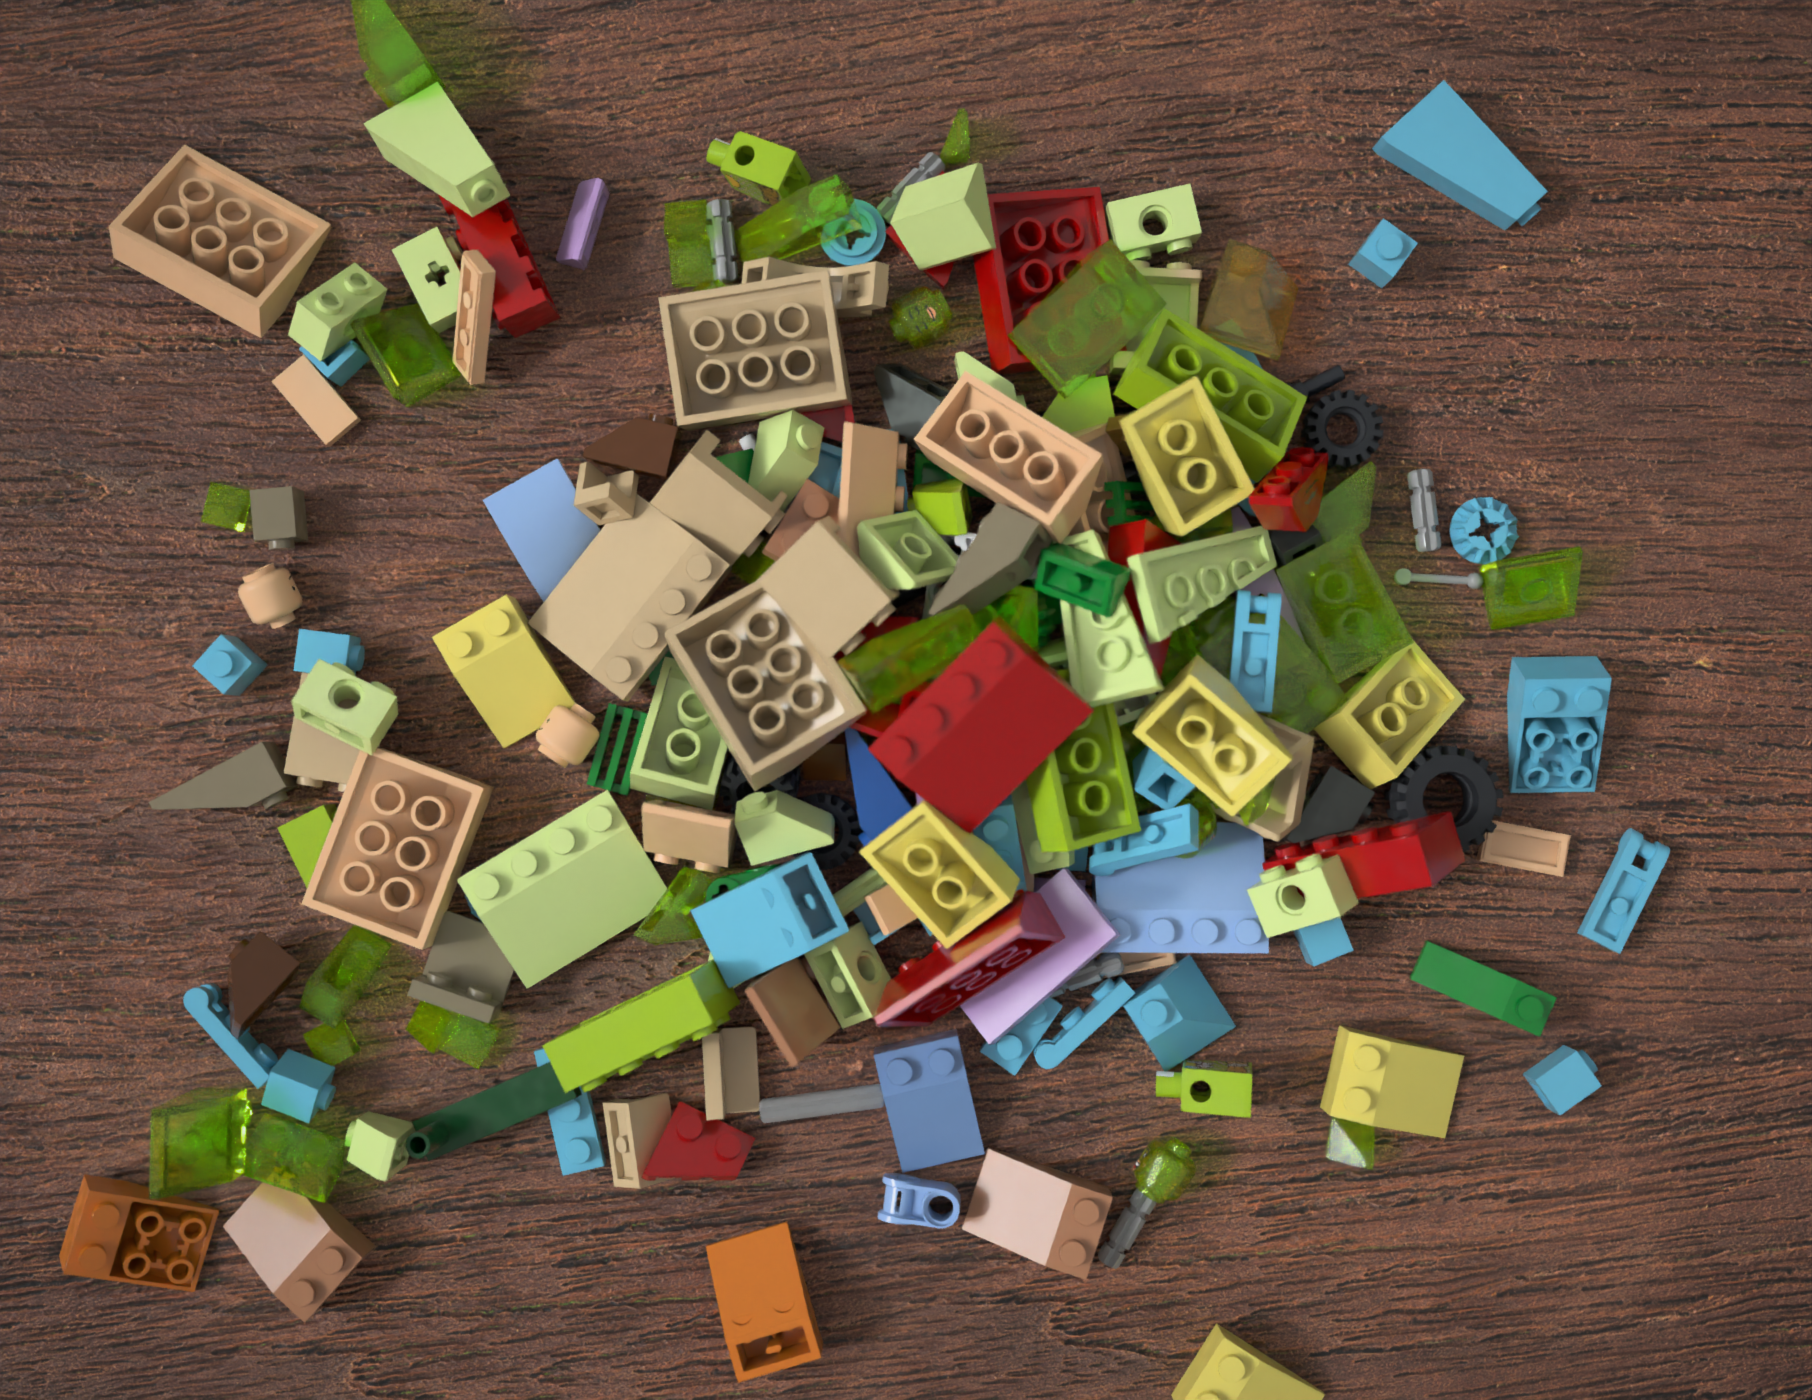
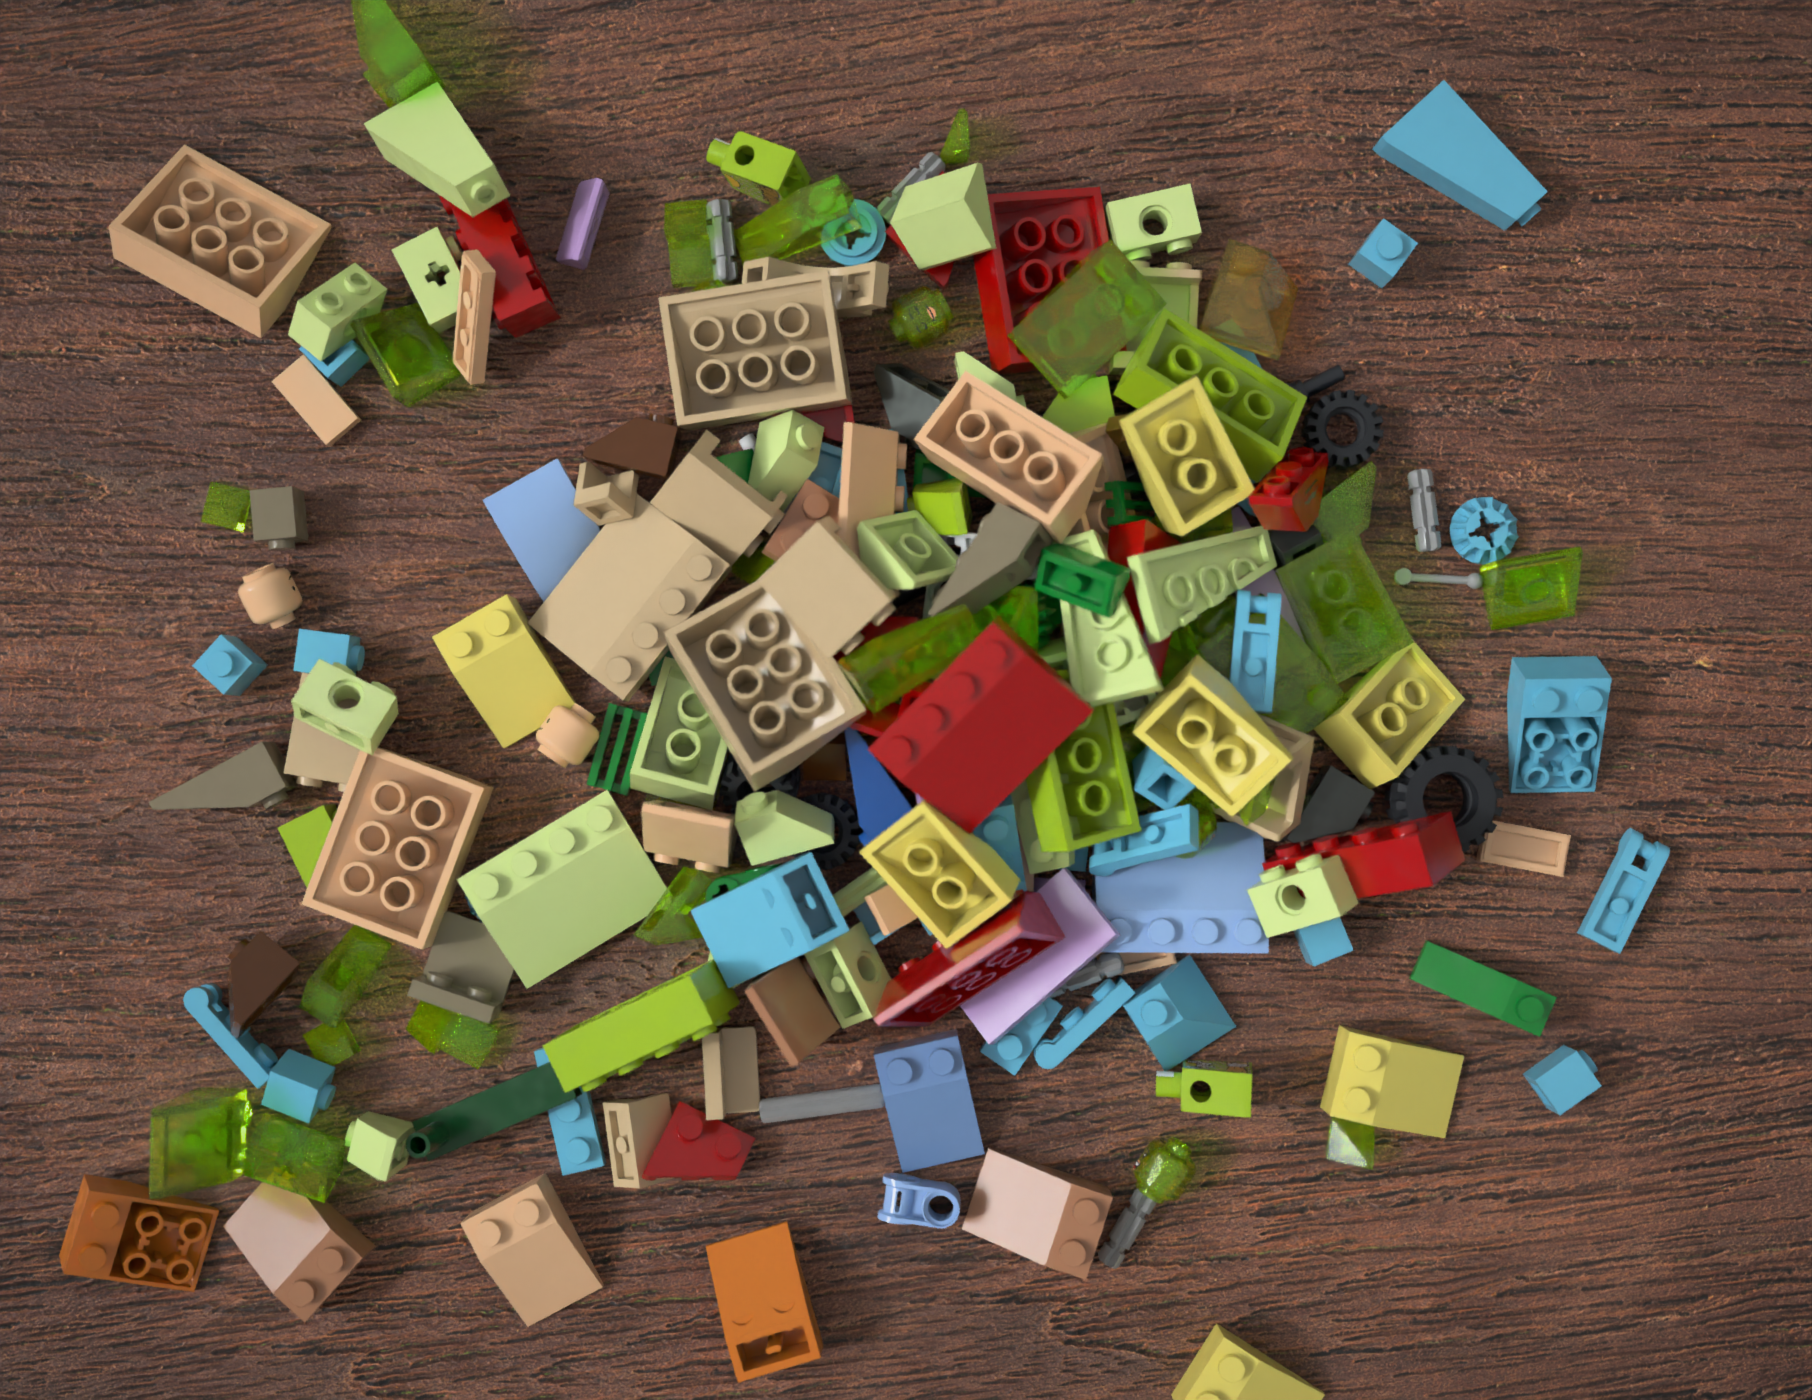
(532, 1250): none -> light nougat slope

